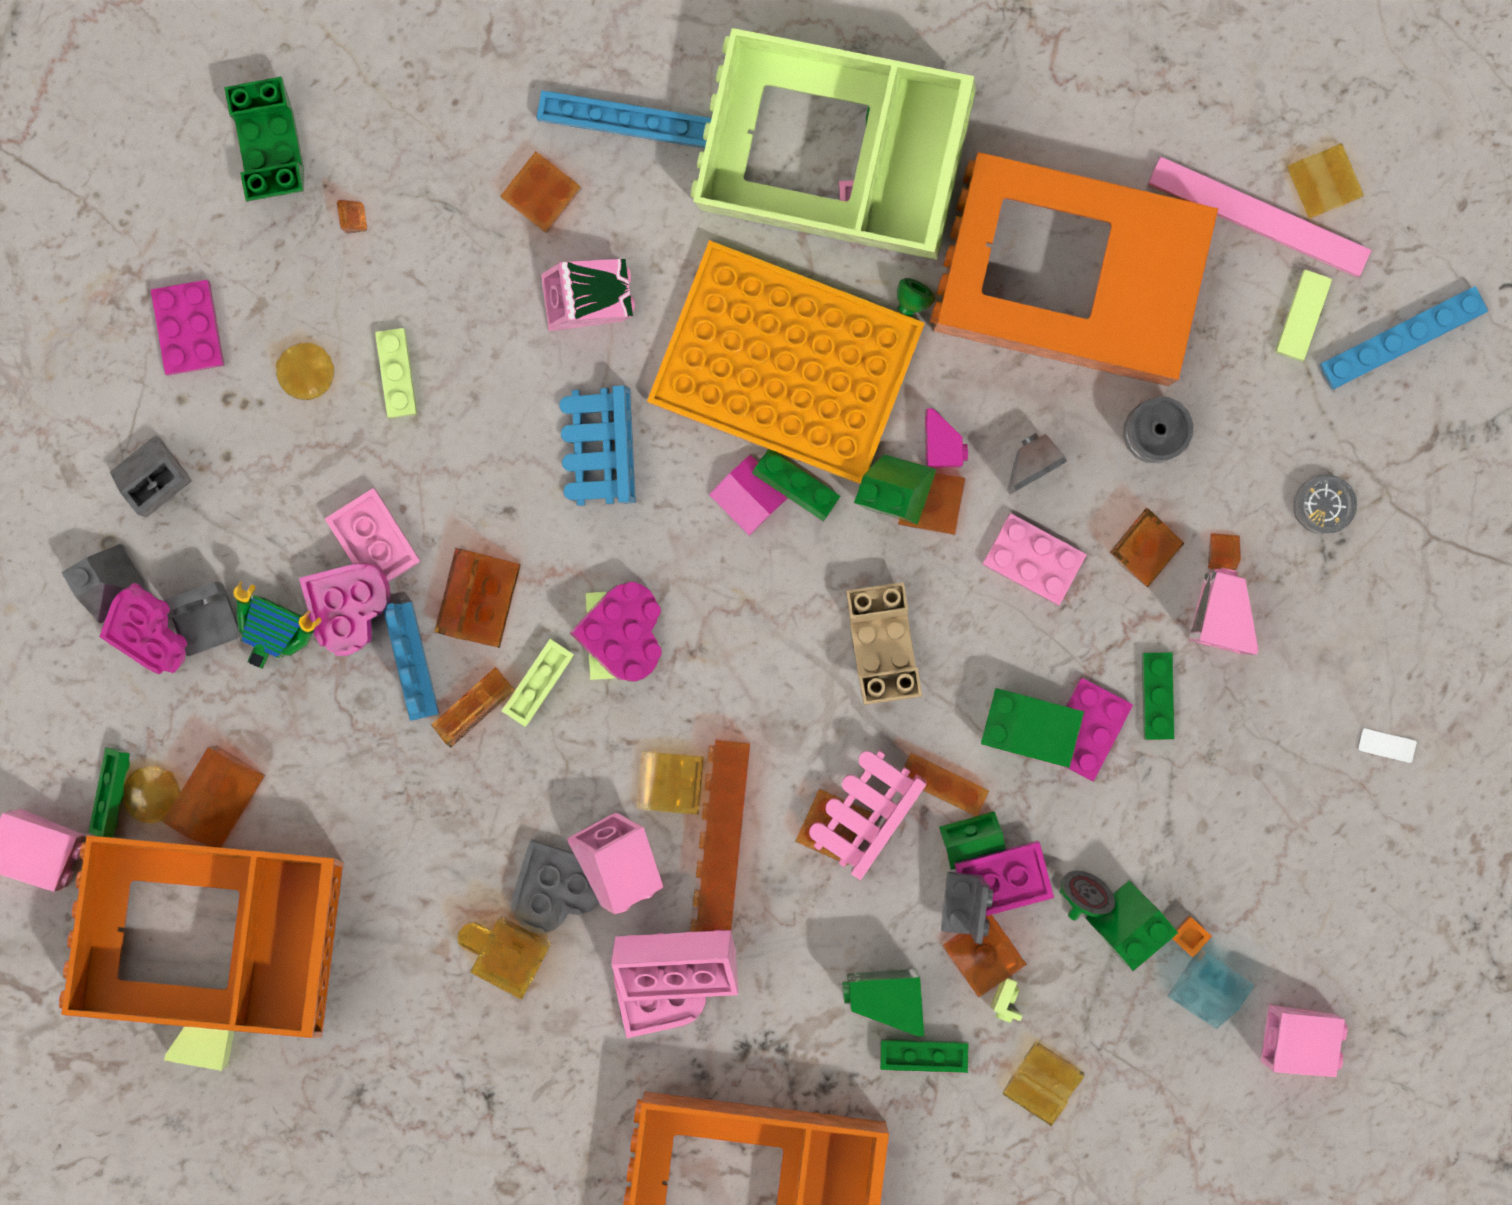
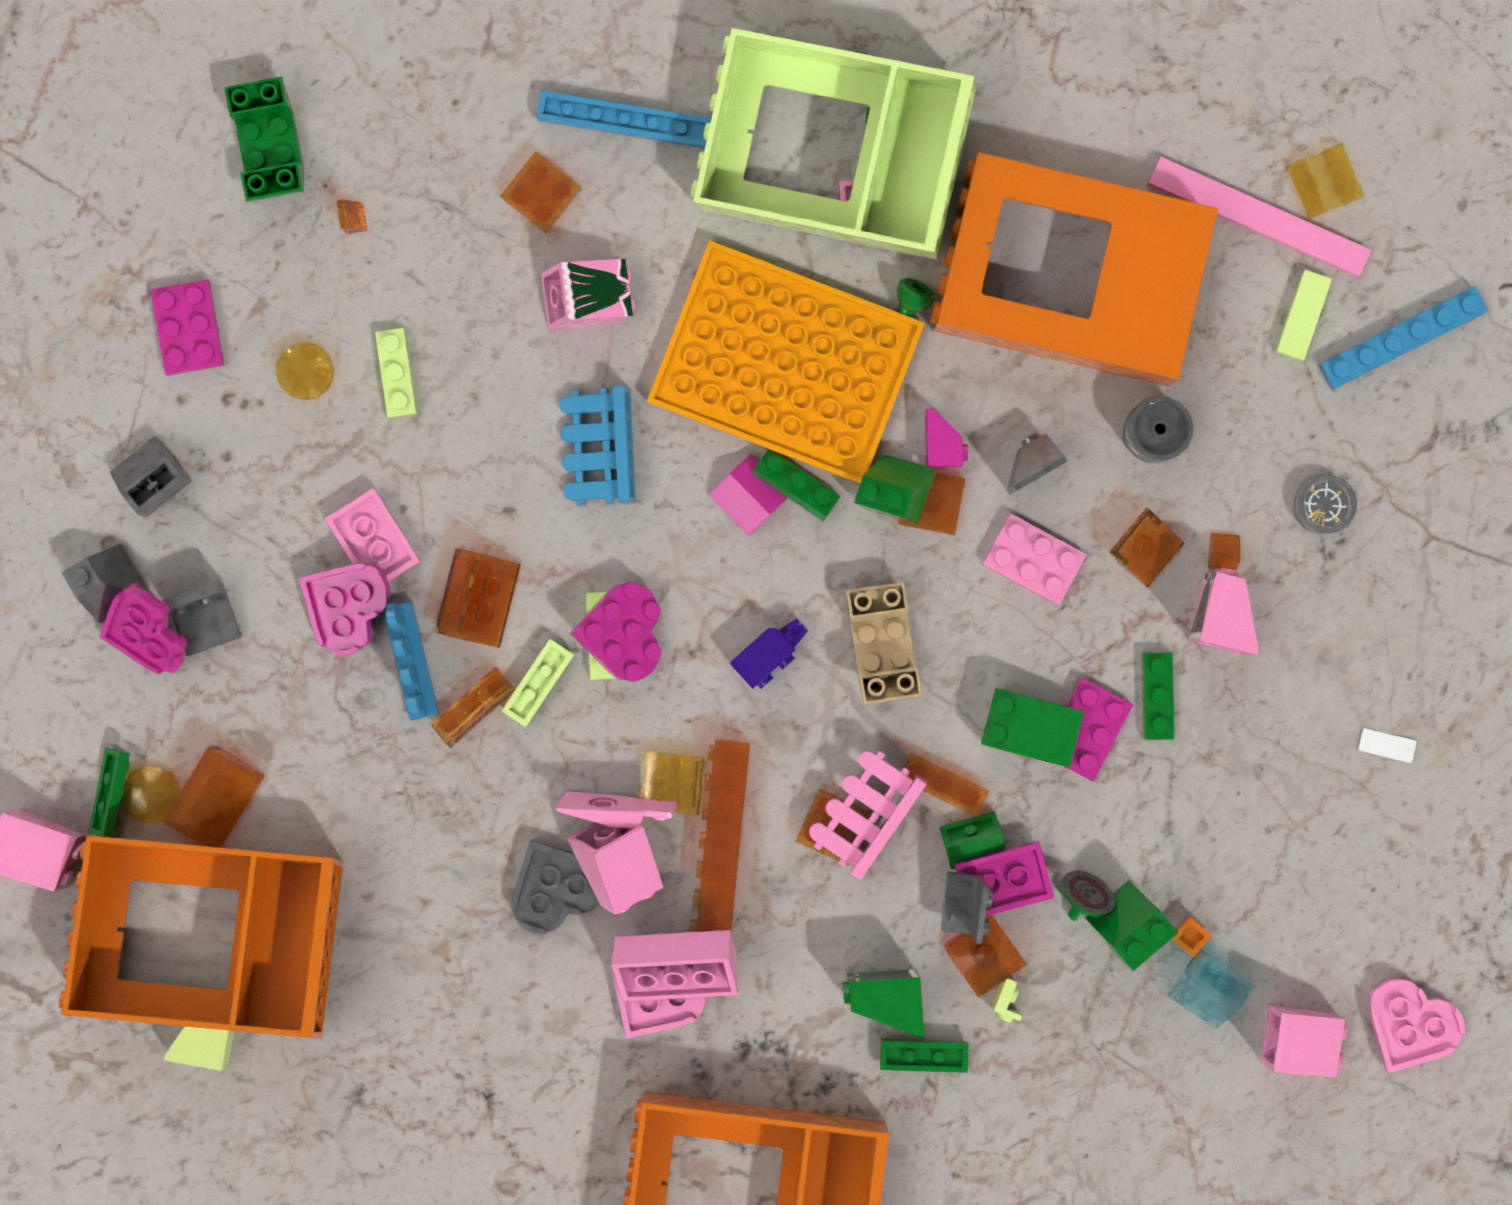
(270, 626): torso -> none
(505, 954): clear yellow brick -> none
(614, 809): none -> bright pink piece
(768, 652): none -> dark purple hinge
(1043, 1083): clear yellow slope -> none
(1411, 1026): none -> bright pink plate

